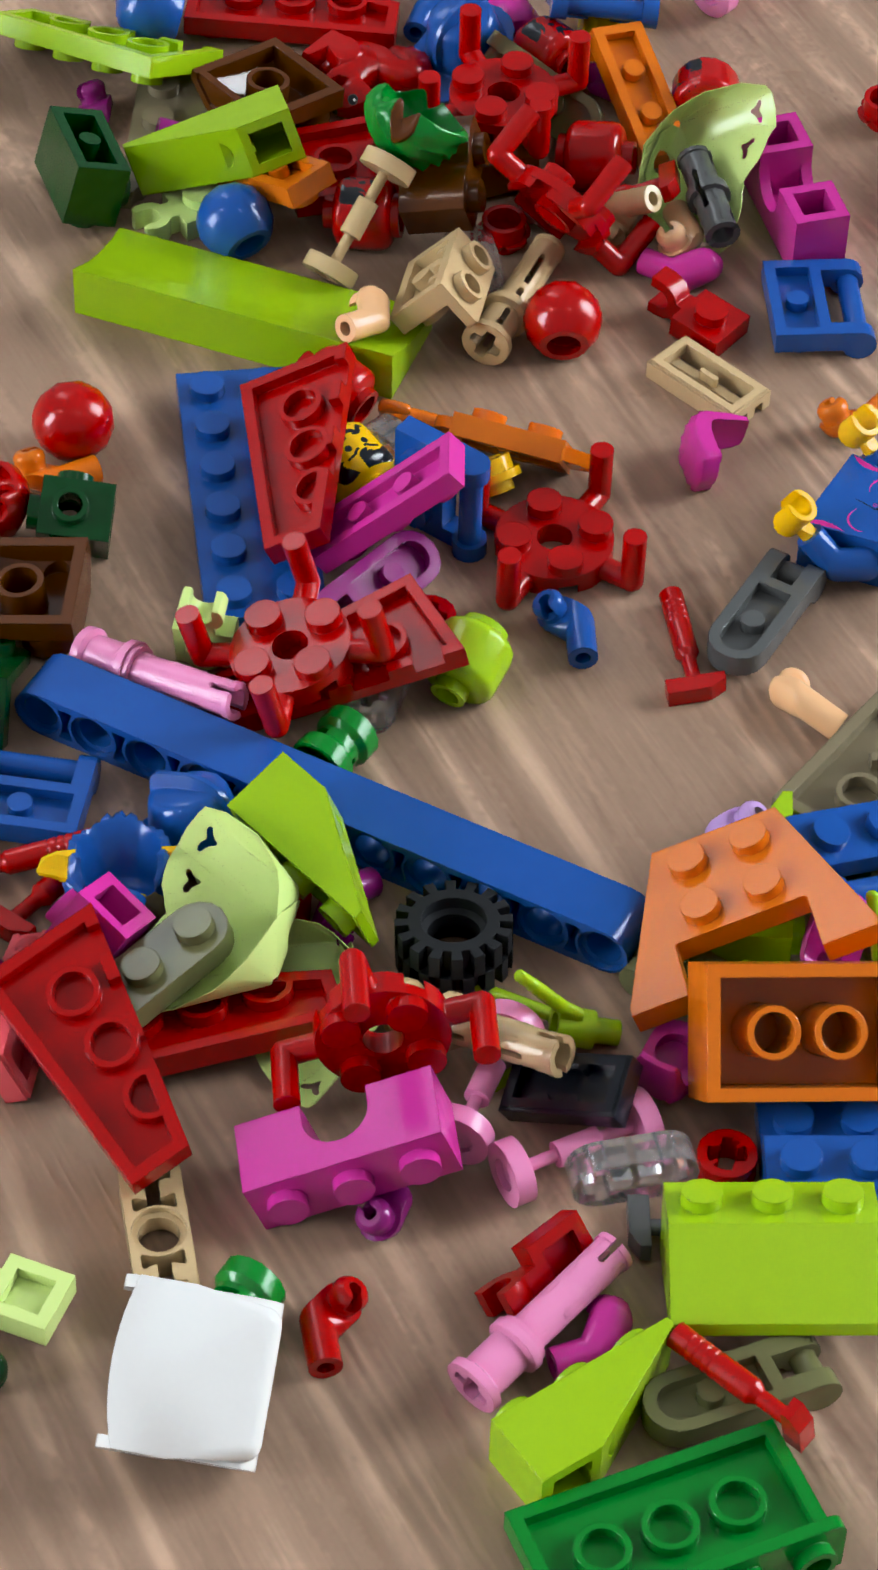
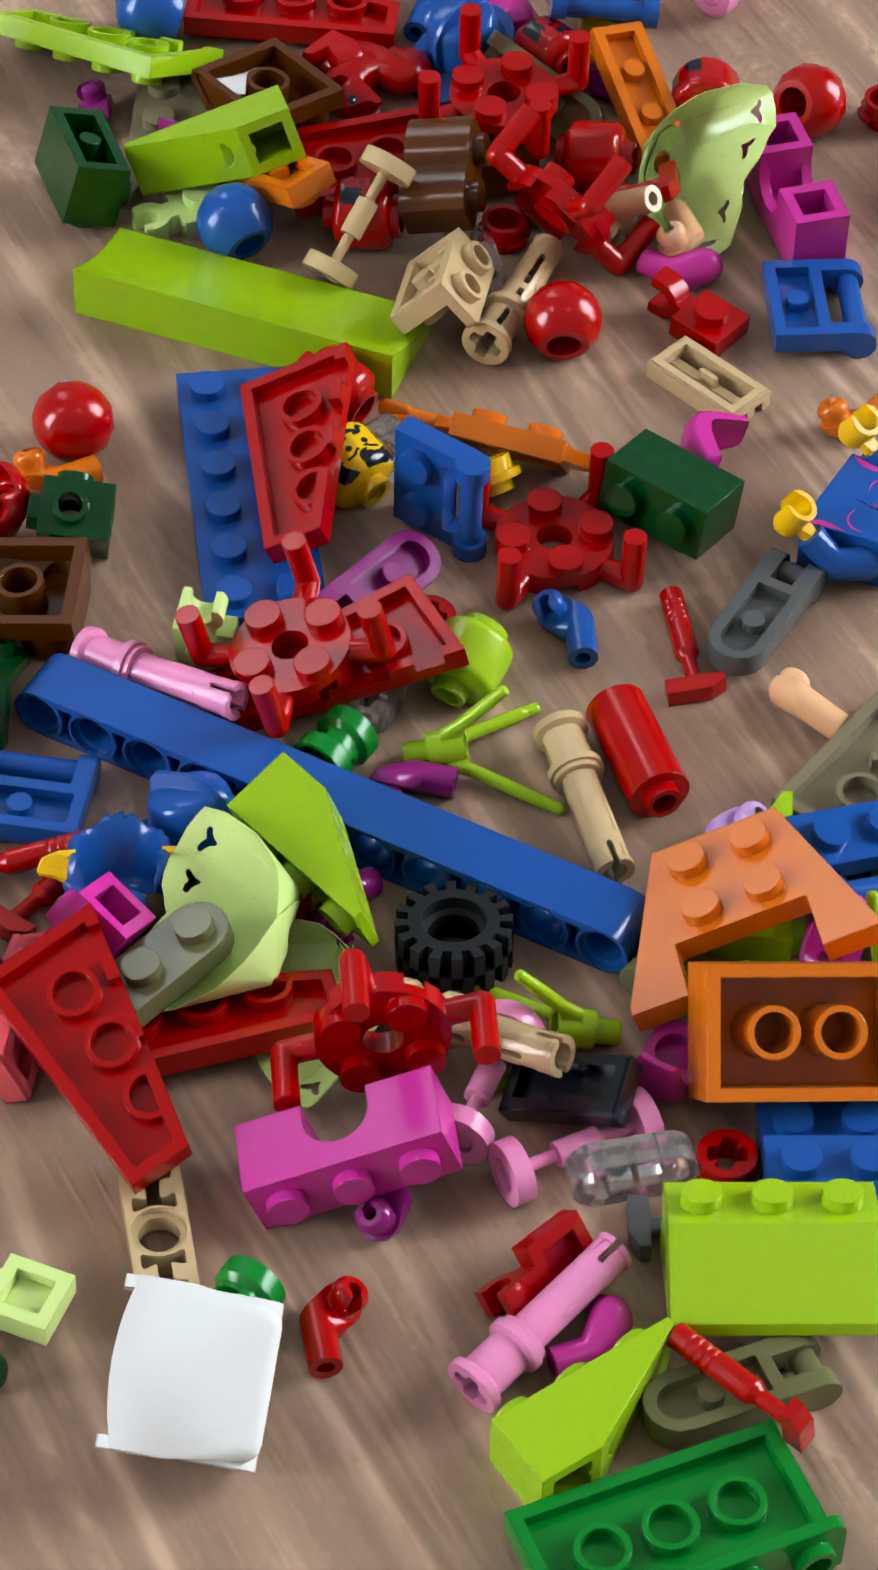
(370, 317): light nougat arm -> none
(393, 501): dark pink plate -> none
(410, 129): green hair -> none
(418, 777): none -> magenta arm
(451, 747): none -> lime plant
(578, 776): none -> tan pin
(637, 751): none -> red brick
(670, 494): none -> dark green brick
(708, 196): dark grey pin -> none
(815, 97): none -> red piece

